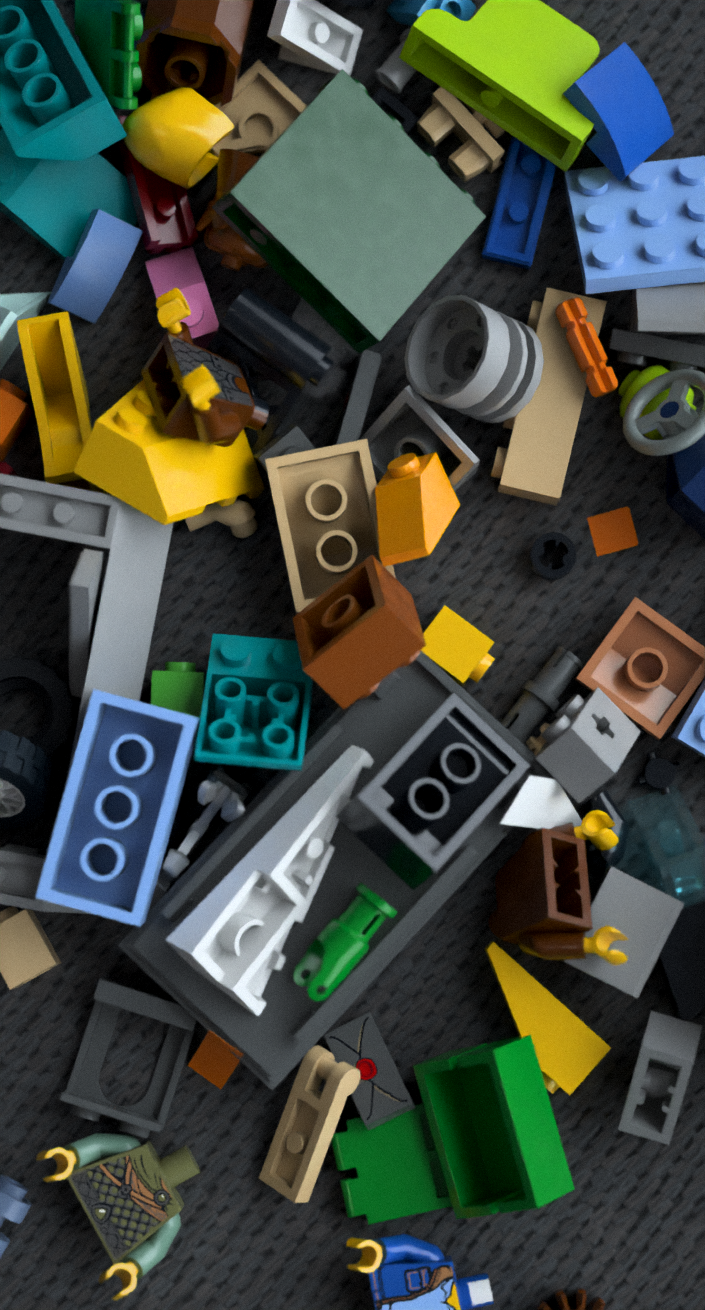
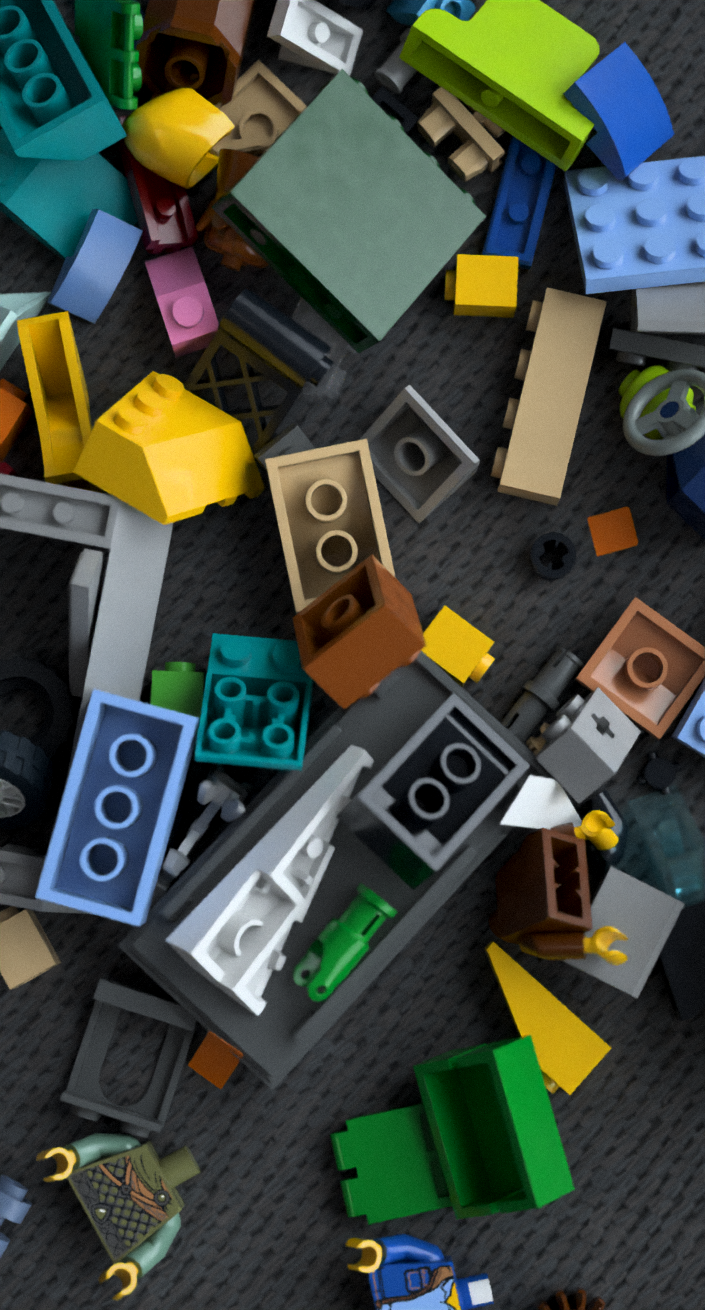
(194, 389): torso -> none
(237, 516): tan arm -> none
(308, 1124): tan plate -> none
(356, 397): dark grey tile -> none
(381, 1090): dark grey tile -> none
(413, 507): light orange slope -> none
(473, 359): light grey wheel -> none
(483, 285): none -> yellow brick
(586, 347): orange axle -> none
(660, 1077): light grey brick -> none

